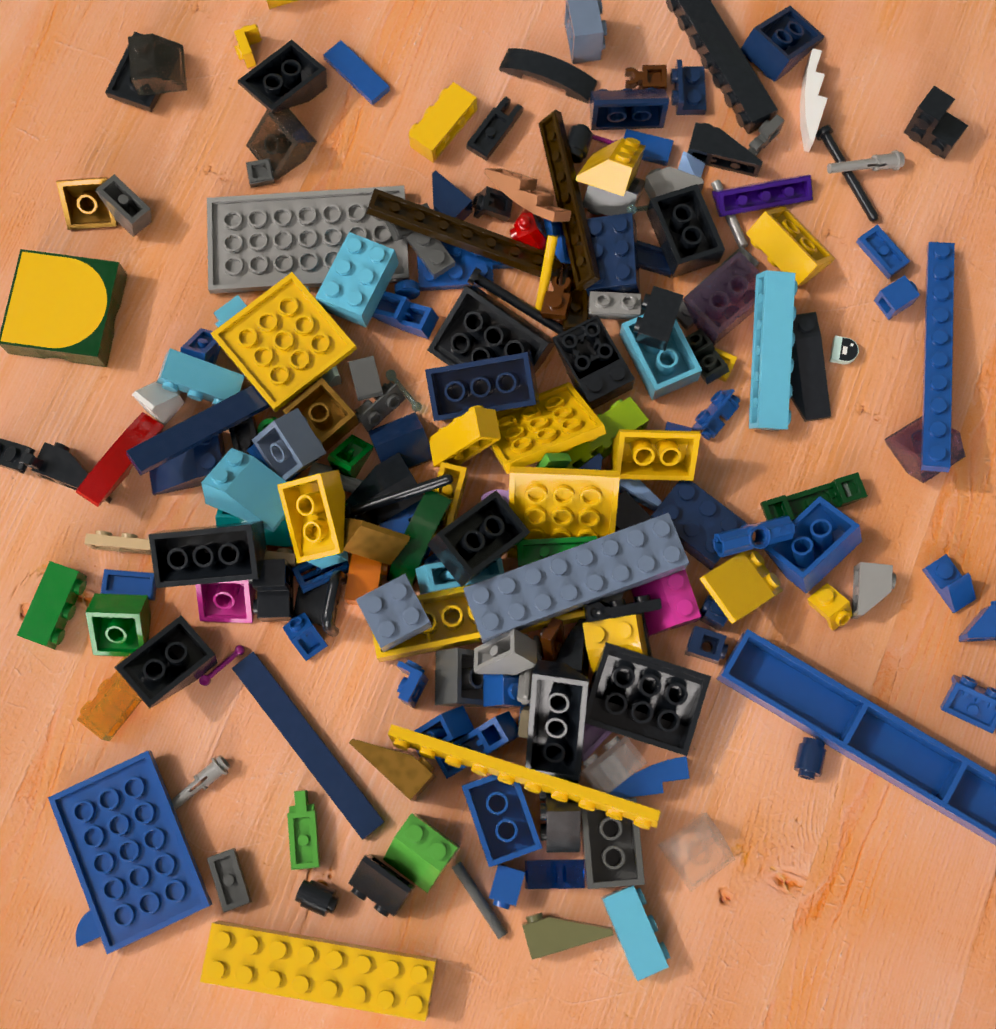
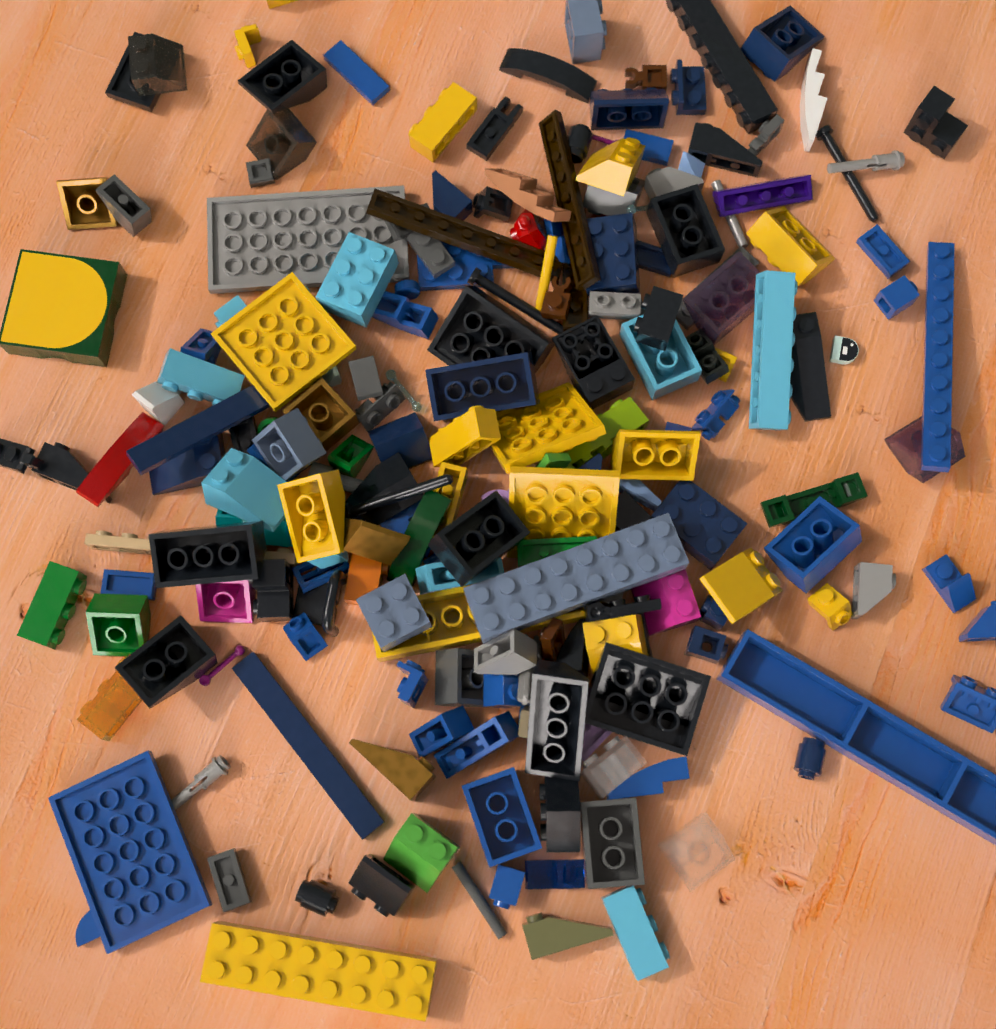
(303, 833): bright green hinge -> none
(533, 780): yellow plate -> none
(741, 540): blue piece -> none

